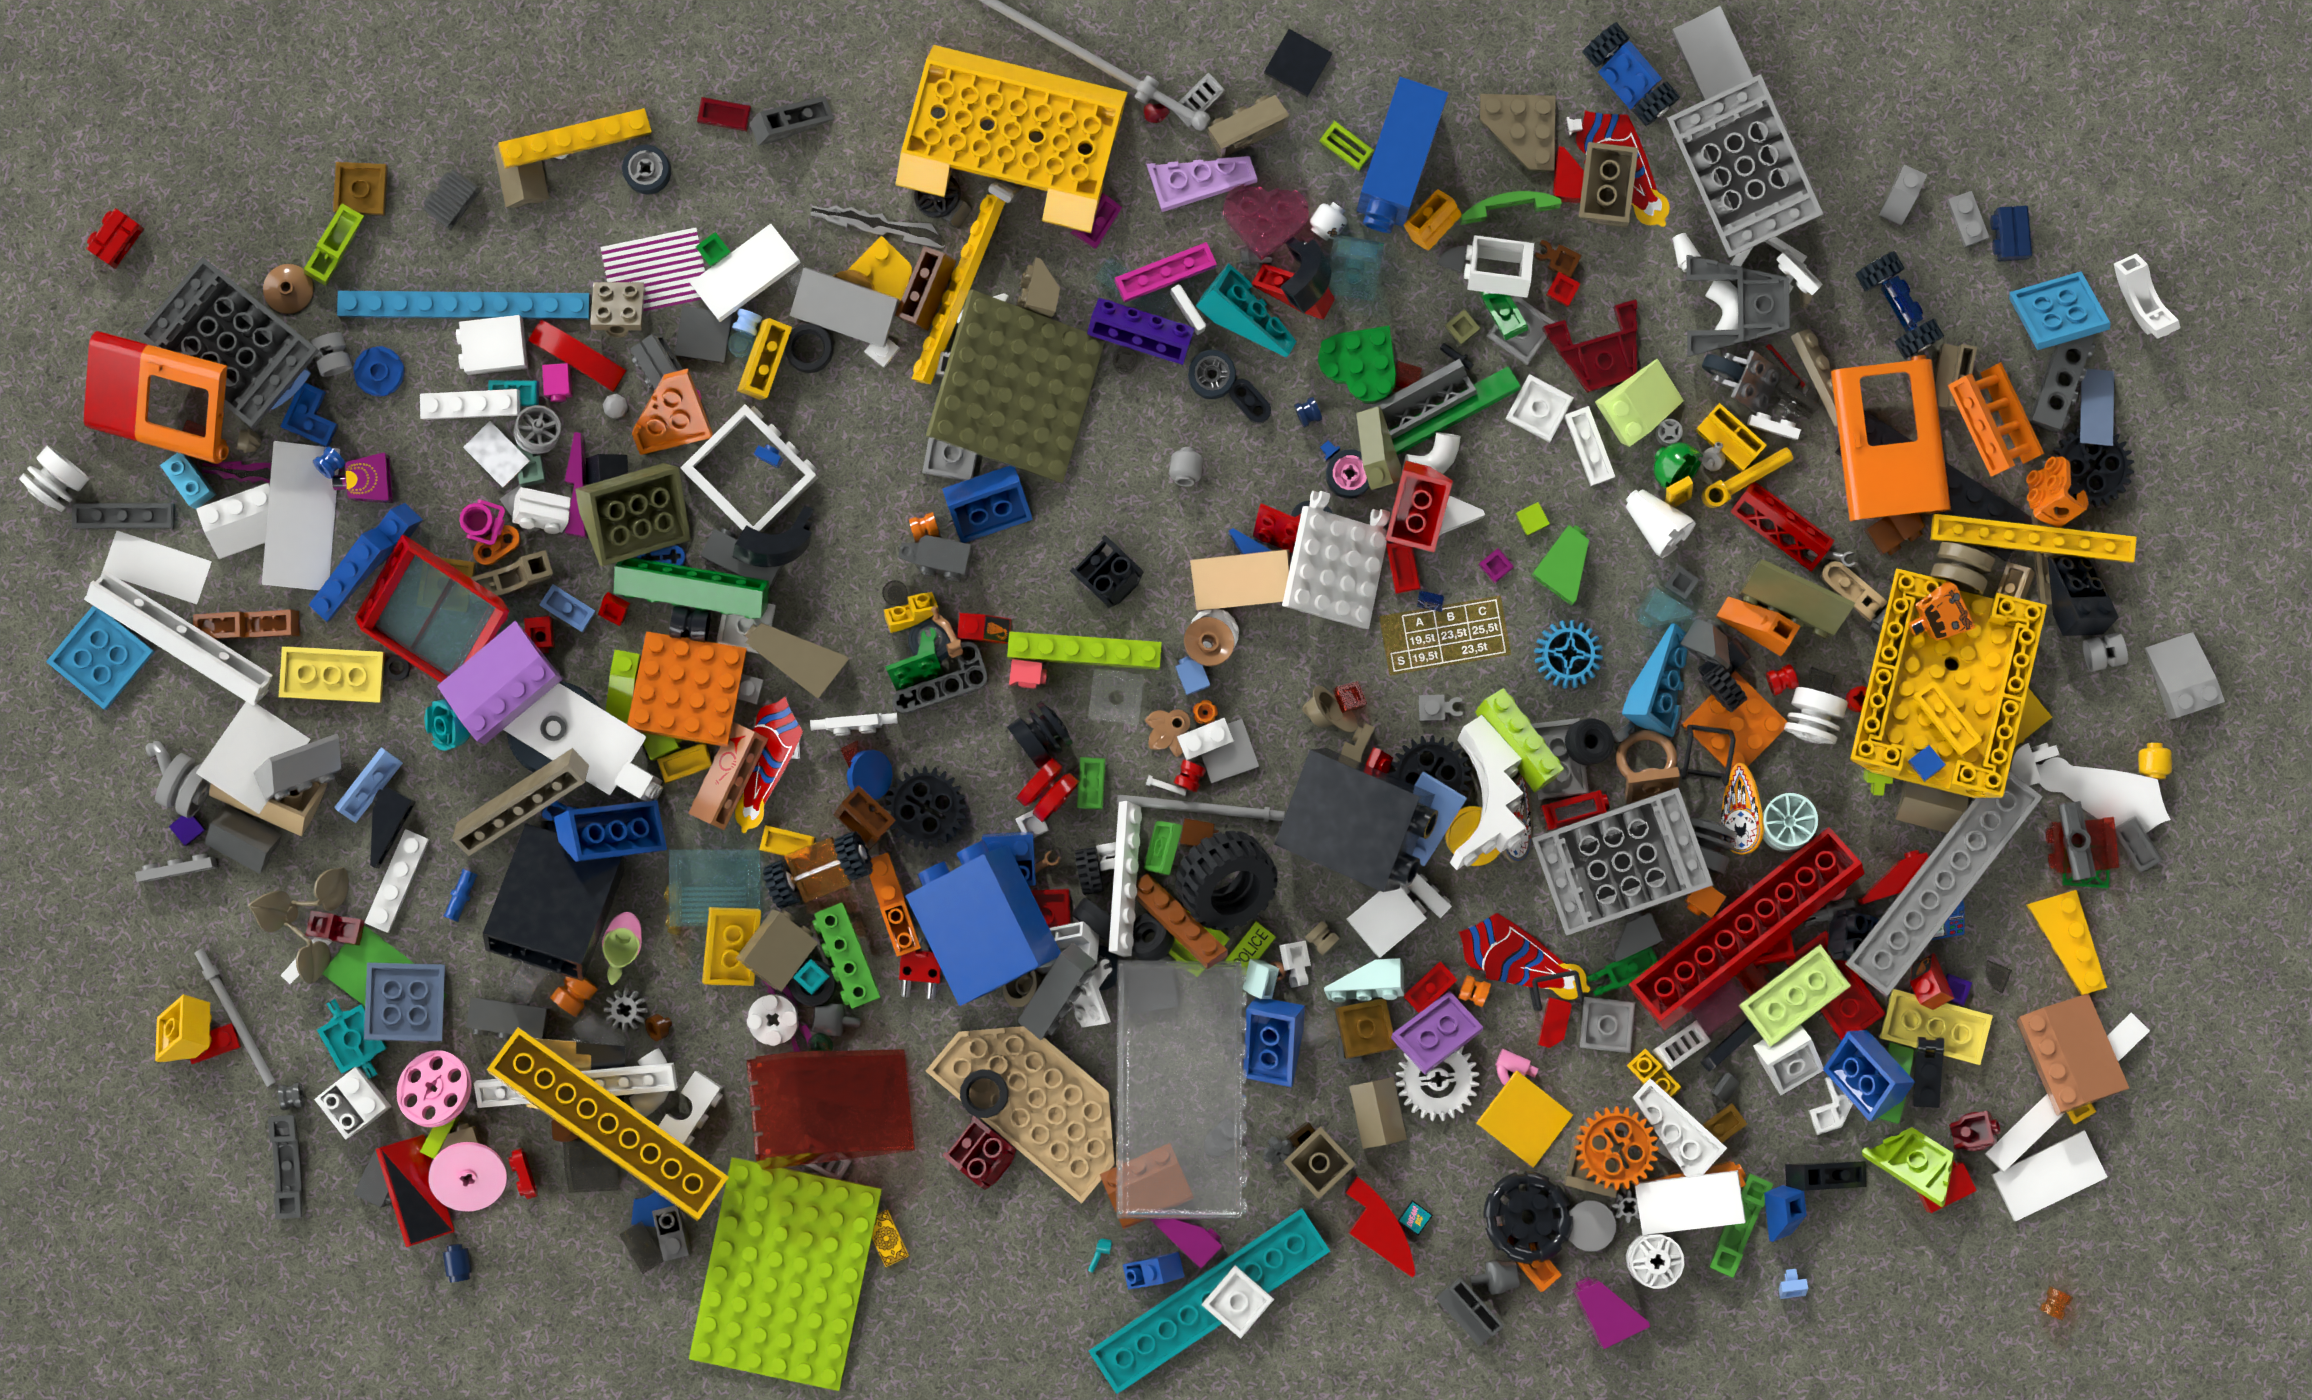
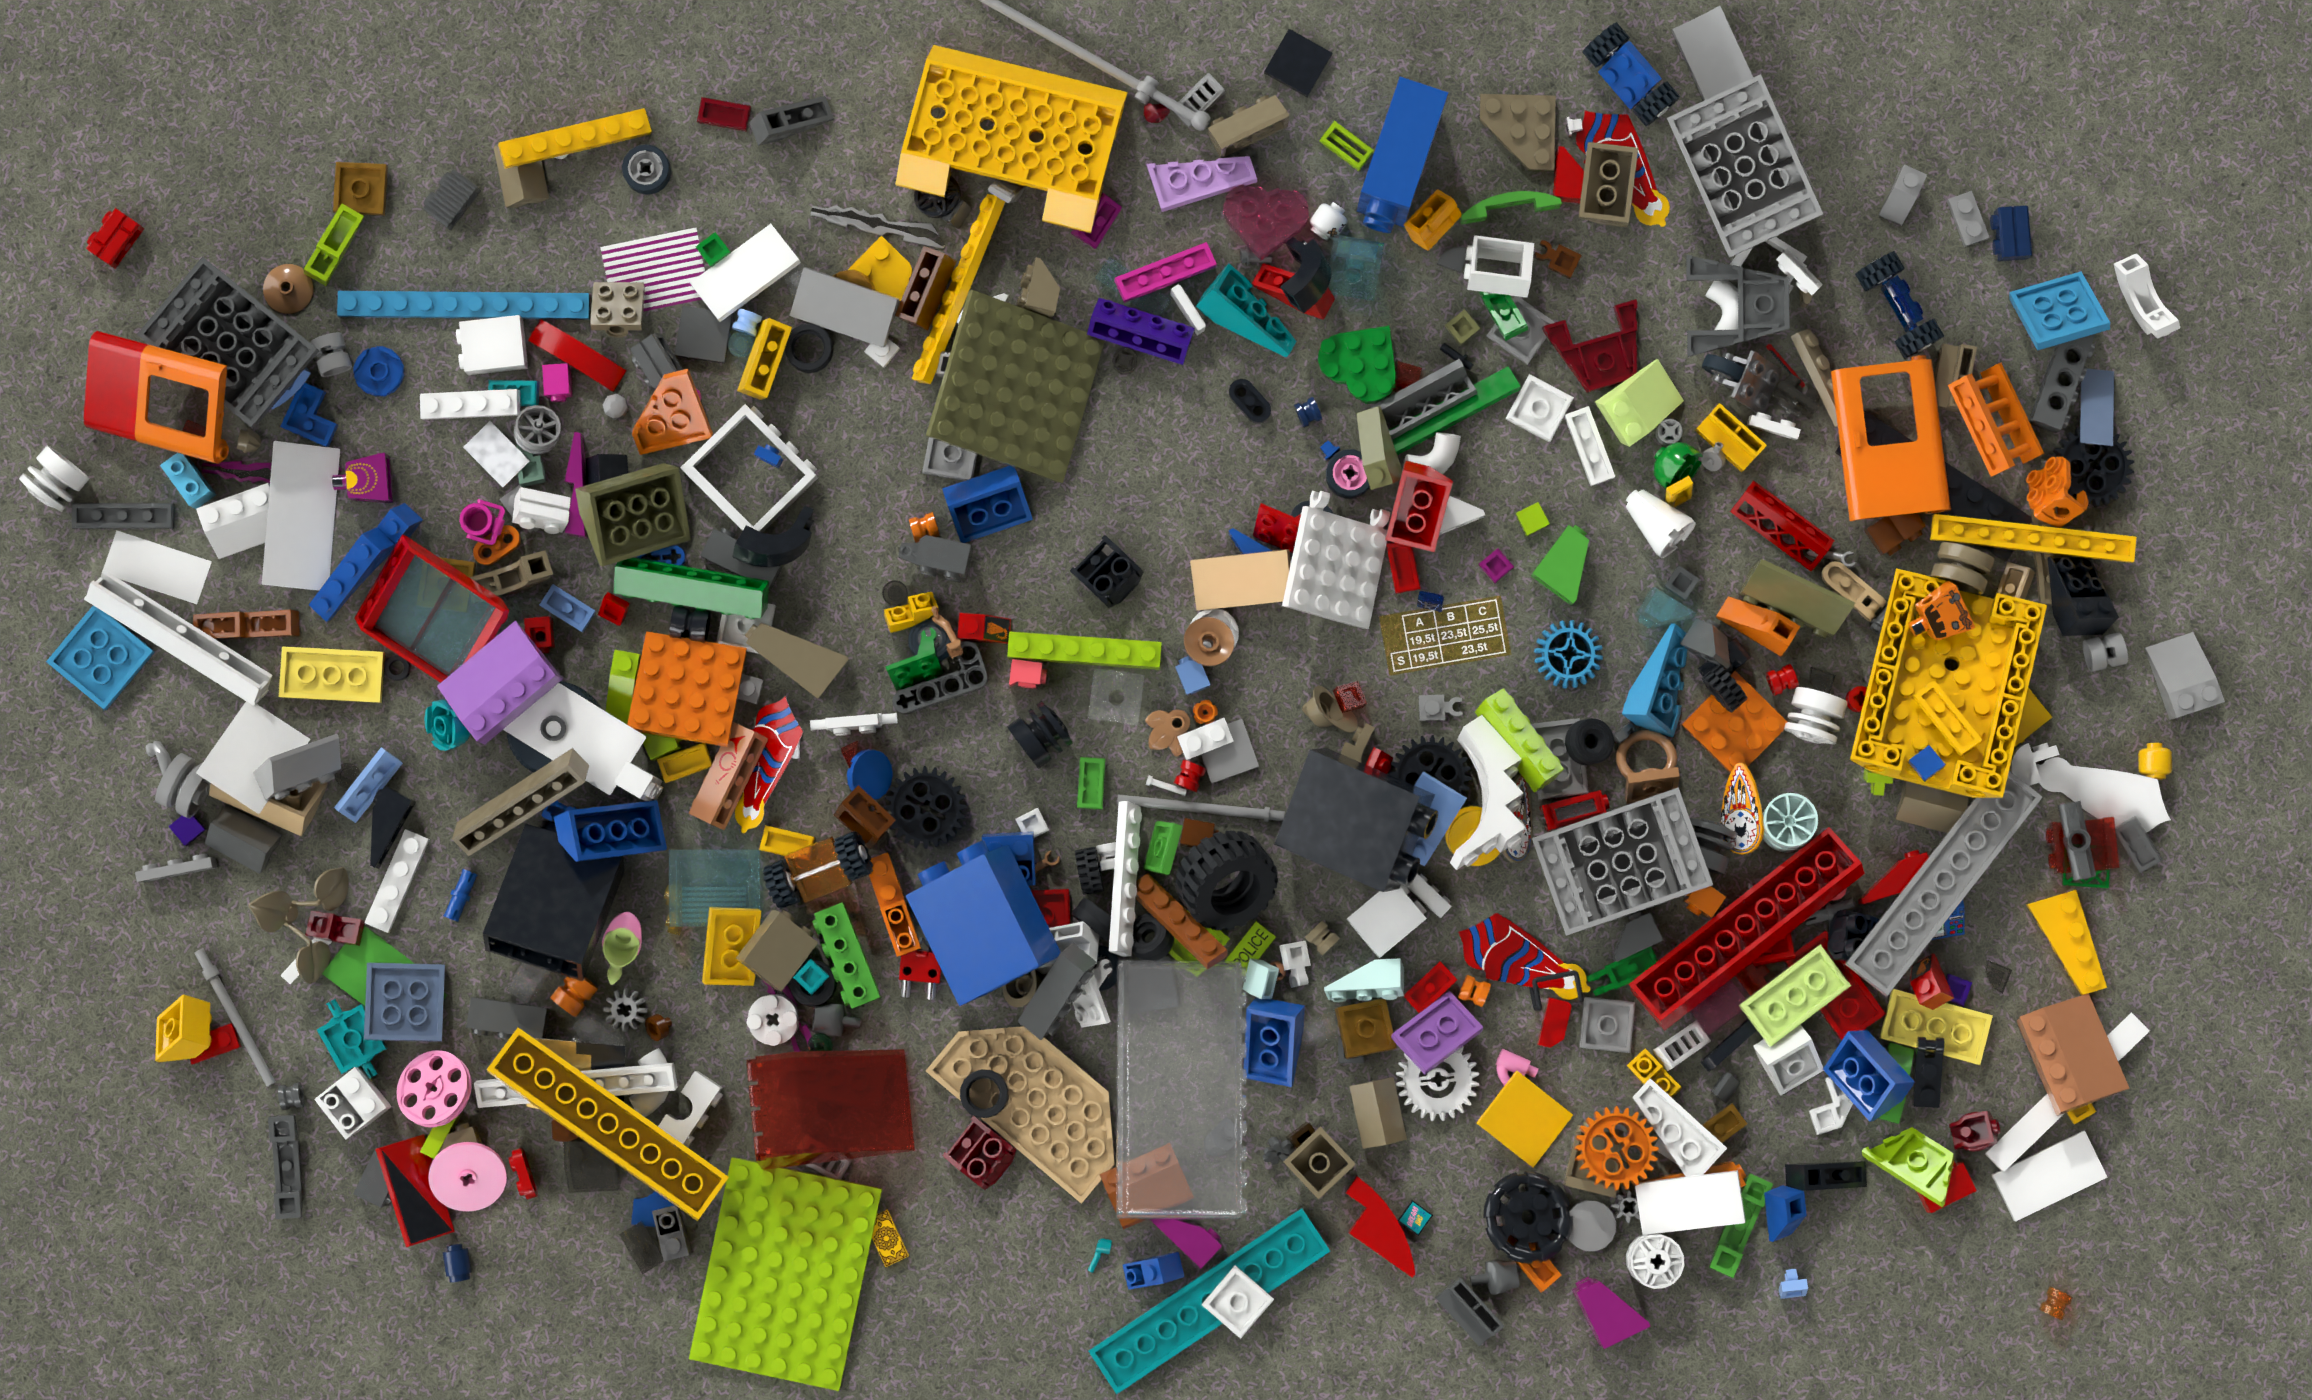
(329, 462): blue wheel -> none
(1051, 793): red wheel -> none
(1186, 466): light grey head -> none
(1210, 361): wheel -> none
(1563, 289): red plate -> none
(1683, 247): white cone -> none
(1725, 777): black piece -> none
(1746, 477): yellow axle -> none

